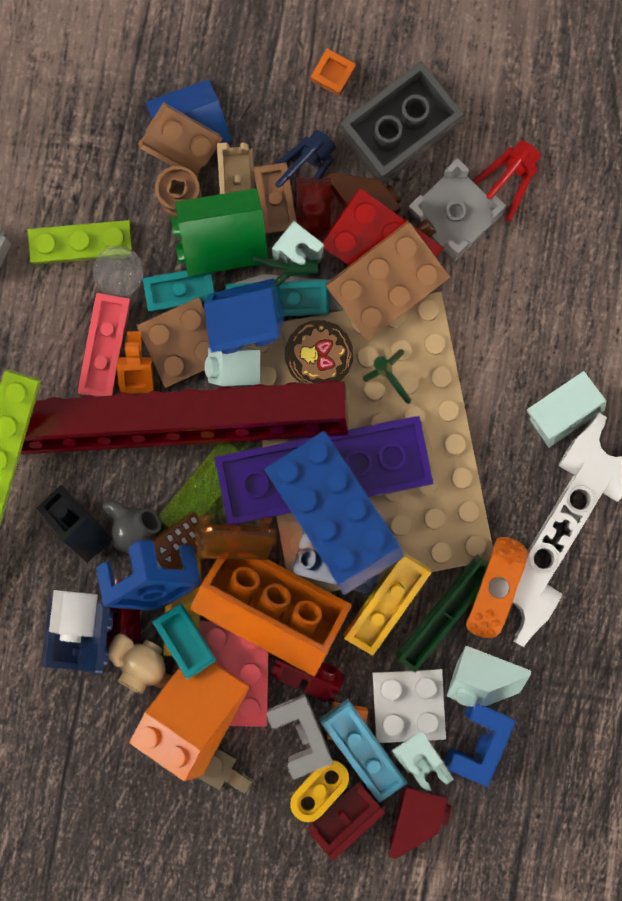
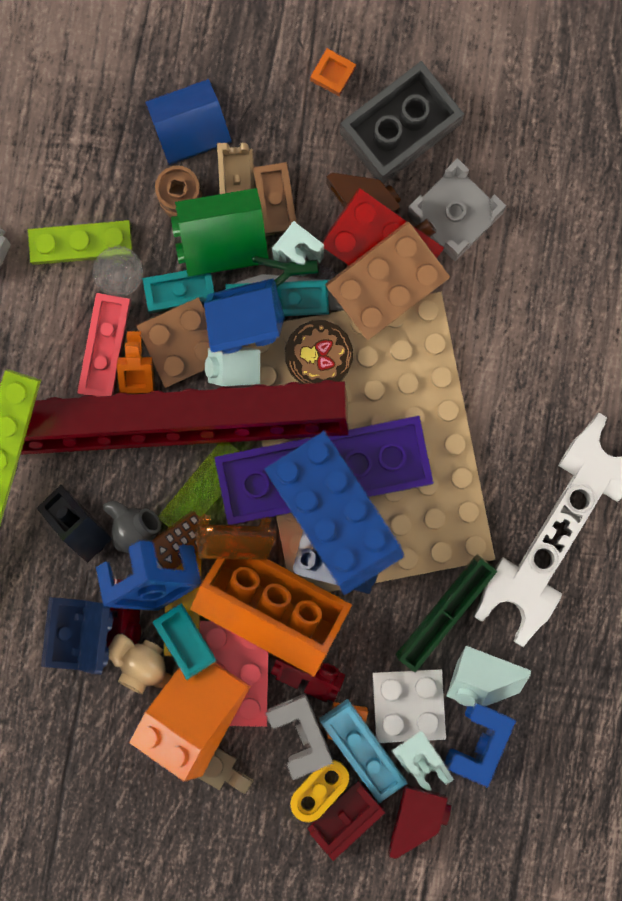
(73, 615): white brick -> none
(179, 139): medium nougat plate -> none
(314, 151): dark blue plant -> none
(314, 205): clear red hips -> none
(384, 368): dark green plant -> none
(387, 604): yellow plate -> none
(488, 612): orange piece -> none
(519, 161): red plant -> none
(566, 409): light aqua hinge -> none

